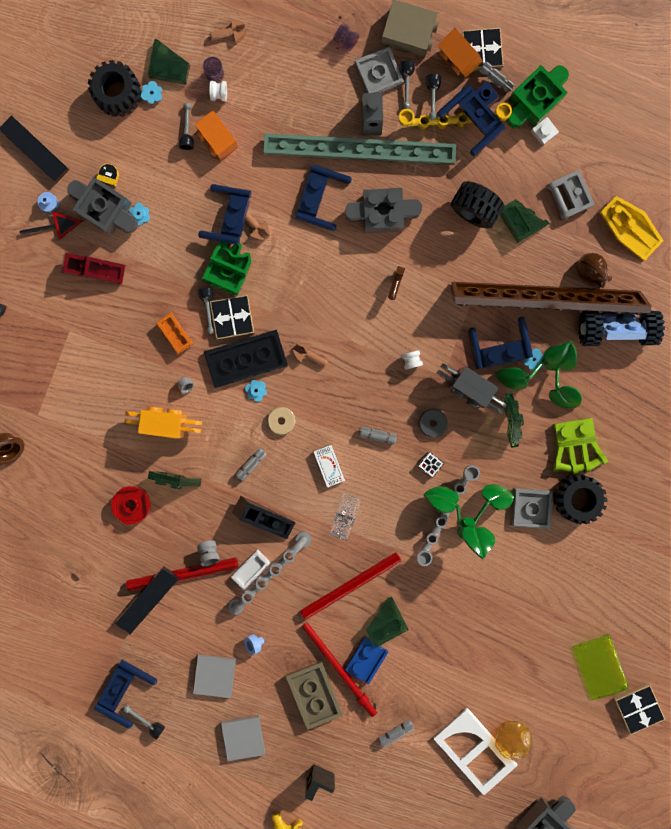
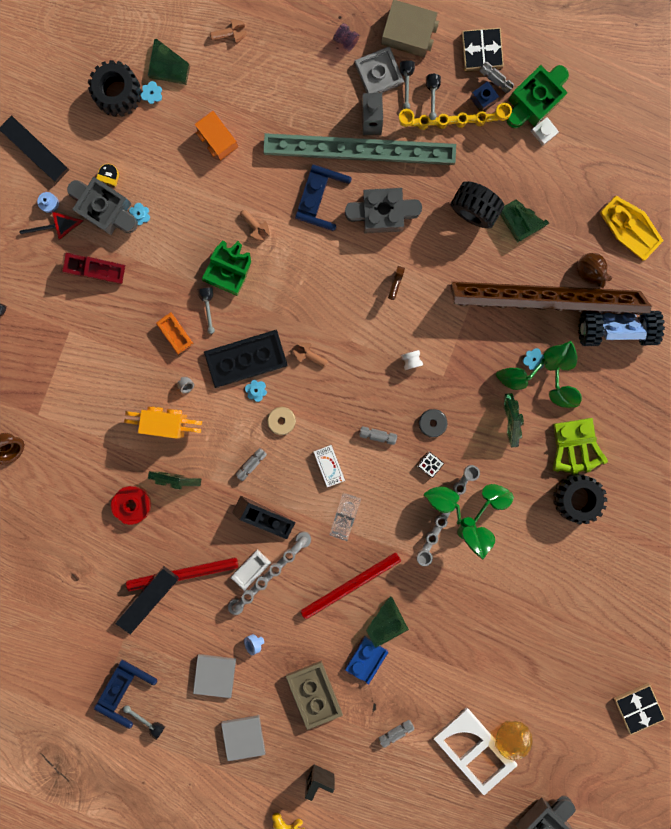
(186, 141): black hinge -> none
(208, 553): light grey wheel -> none
(216, 73): clear purple wheel -> none
(218, 91): white wheel -> none
(232, 317): black tile -> none
(234, 216): dark blue plate -> none
(362, 698): red bar -> none
(459, 53): orange brick -> none
(472, 387): dark grey brick -> none
(478, 113): dark blue plate -> none
(502, 353): dark blue plate -> none
(532, 508): light grey tile -> none
(576, 192): light grey plate -> none
(601, 667): clear neon green piece -> none

